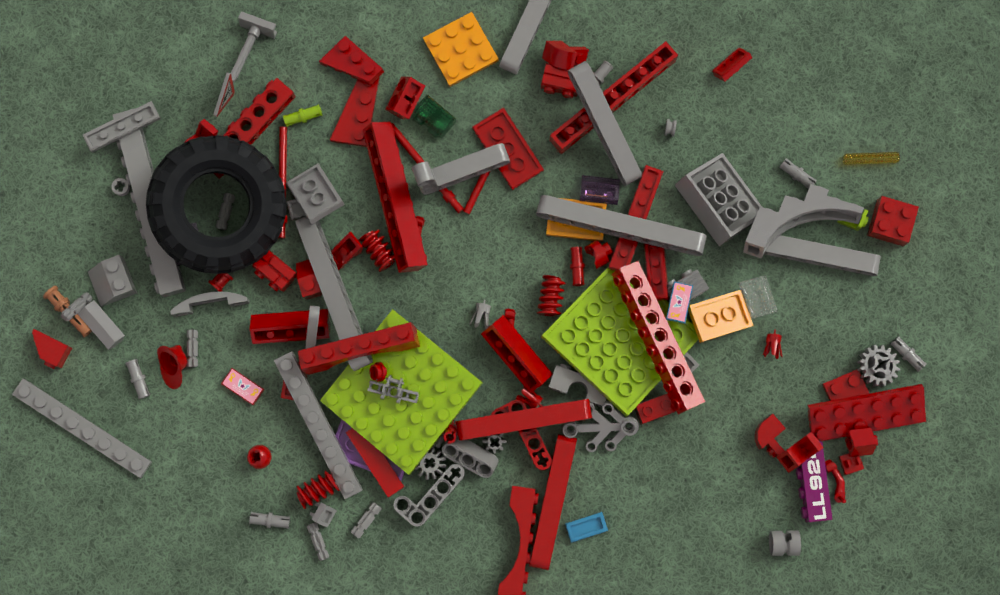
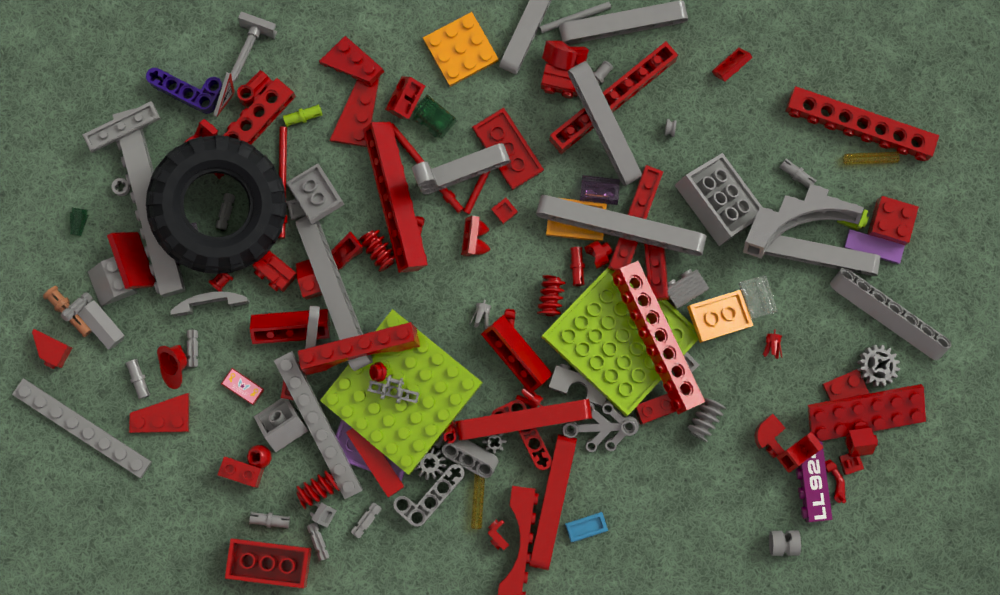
(78, 219): none -> clear green cone
(131, 260): none -> red tile
(162, 417): none -> red wing
(183, 88): none -> dark purple beam
(240, 472): none -> red brick
(254, 87): none -> red piece
(268, 563): none -> red brick
(280, 424): none -> light grey slope
(471, 244): none -> red tile
(478, 497): none -> clear yellow axle
(497, 539): none -> red bracket
(504, 211): none -> red plate
(580, 15): none -> light grey bar
(623, 22): none -> light grey beam
(679, 302): bright pink tile -> none
(705, 419): none -> light grey piece
(863, 242): none -> medium lavender tile
(890, 314): none -> light grey beam
(908, 354): light grey pin -> none
(926, 140): none -> red brick

